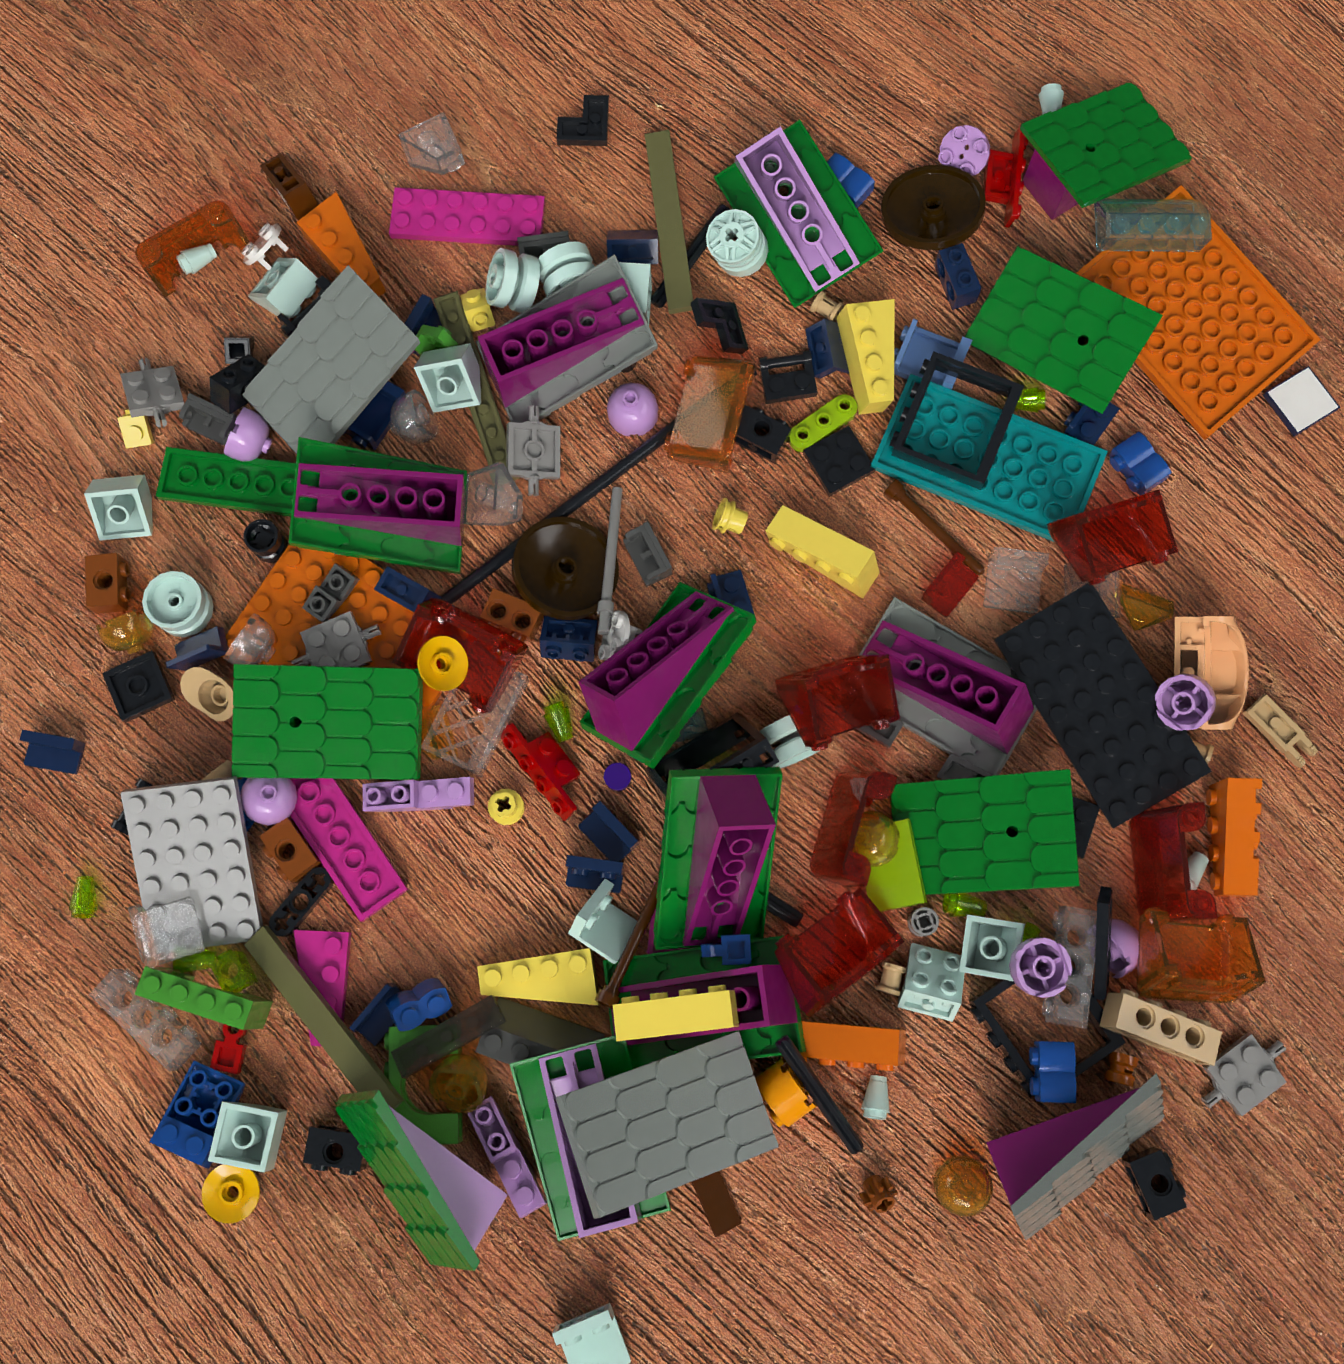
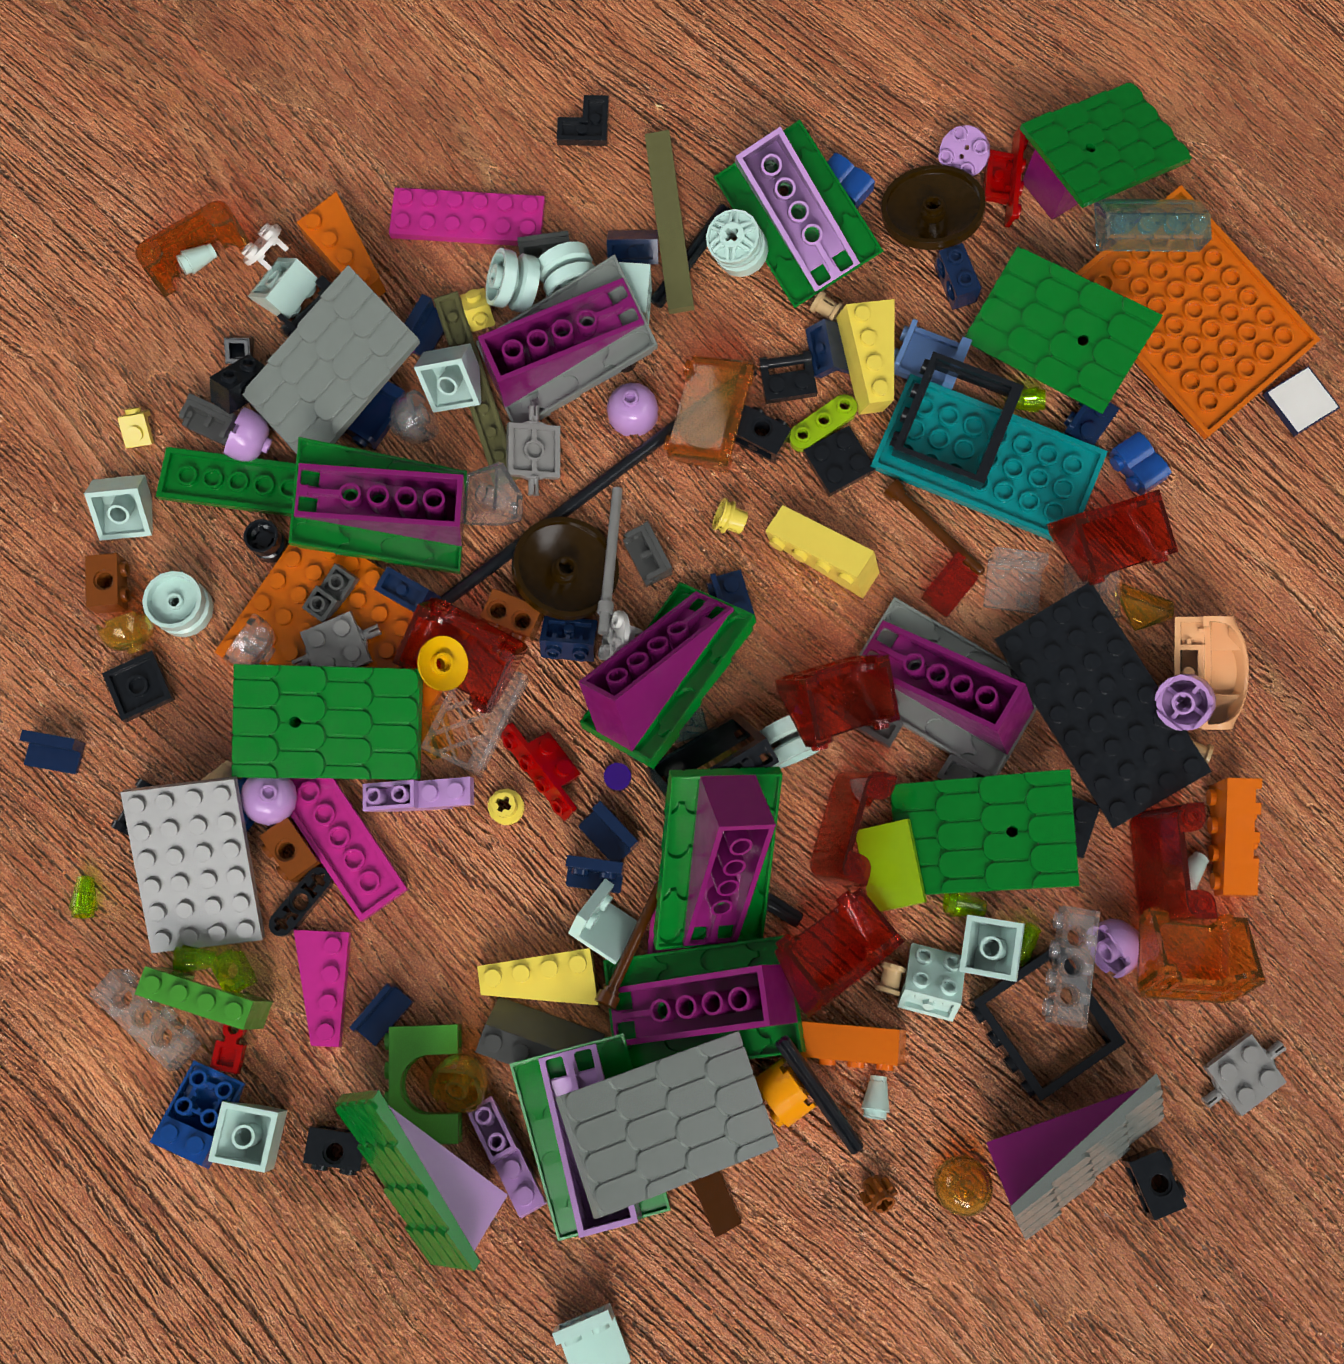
(152, 392): light grey plate -> none
(166, 931): clear bracket -> none
(199, 649): dark blue panel -> none
(208, 692): tan piece -> none
(217, 1196): yellow dish -> none
(289, 186): reddish brown slope -> none
(319, 1016): olive tile -> none
(413, 1006): blue brick -> none
(432, 146): clear slope -> none
(434, 338): bright green bracket -> none
(448, 1036): clear smoke tile -> none
(558, 719): clear neon green cone -> none
(675, 1015): light yellow wedge -> none
(725, 319): black plate -> none
(733, 949): blue plate -> none
(877, 838): clear yellow cylinder -> none
(918, 922): light grey wheel -> none
(1040, 967): lavender cylinder -> none
(1051, 97): light aqua cone -> none
(1054, 1071): blue brick -> none
(1103, 943): black tile -> none
(1121, 1068): orange wheel -> none
(1200, 1042): tan brick -> none
(1279, 729): tan hinge -> none

